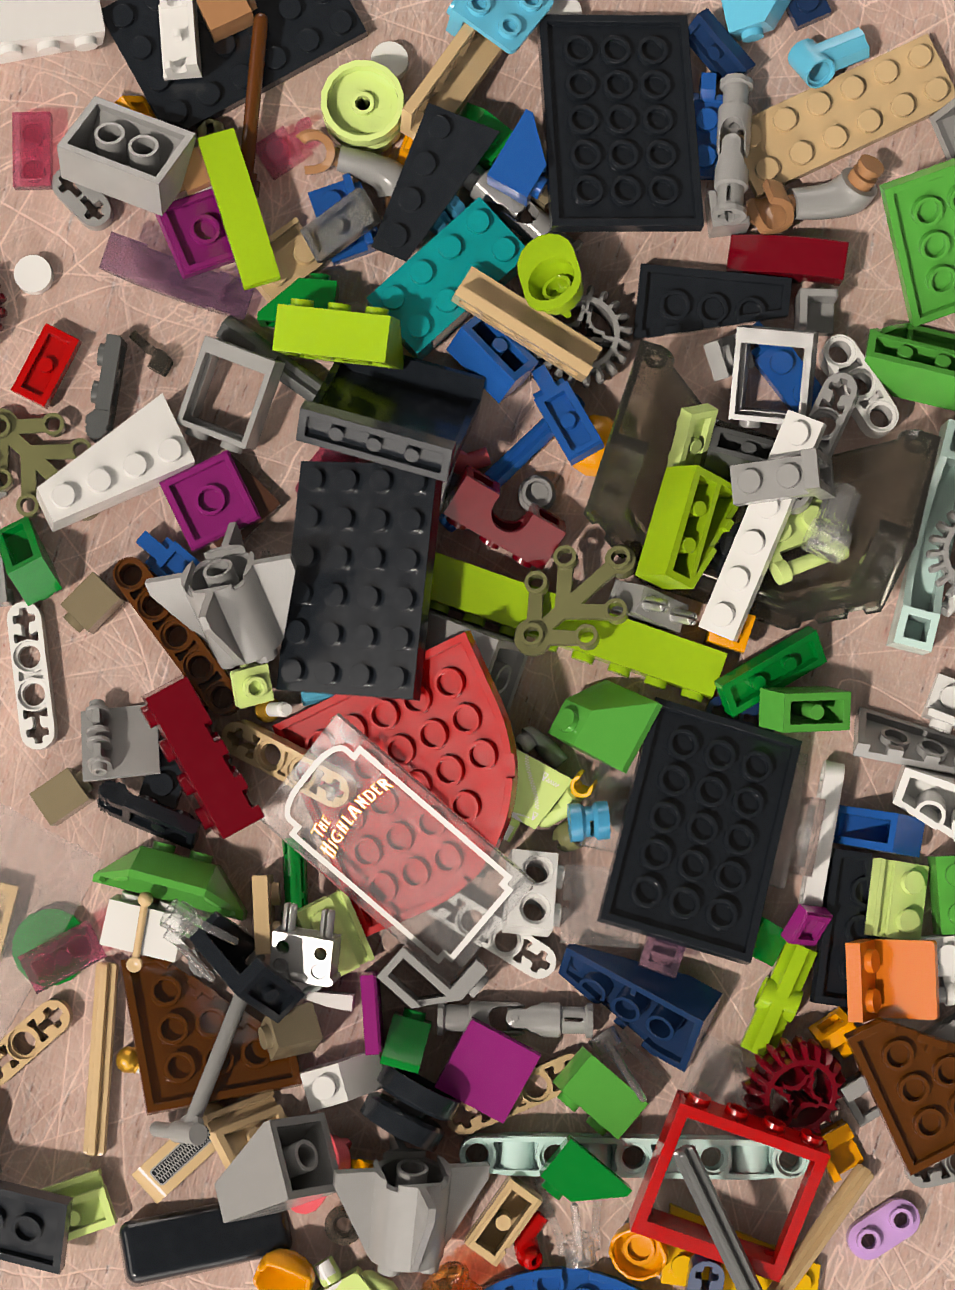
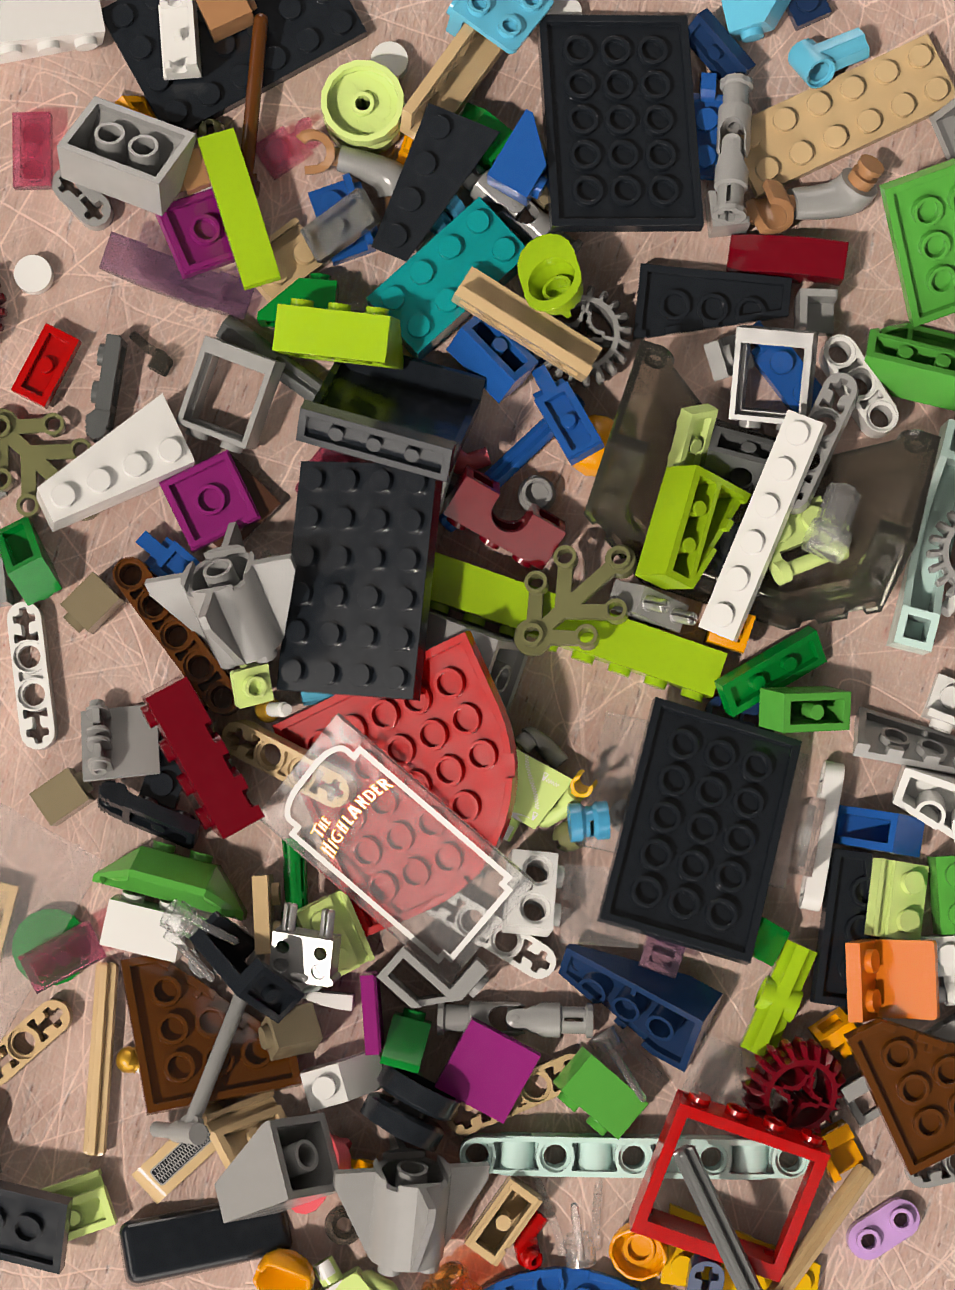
(135, 963): tan hinge -> none
(580, 1175): green slope -> none
(606, 723): bright green slope -> none
(783, 479): light grey bracket -> none
(806, 925): magenta tile -> none

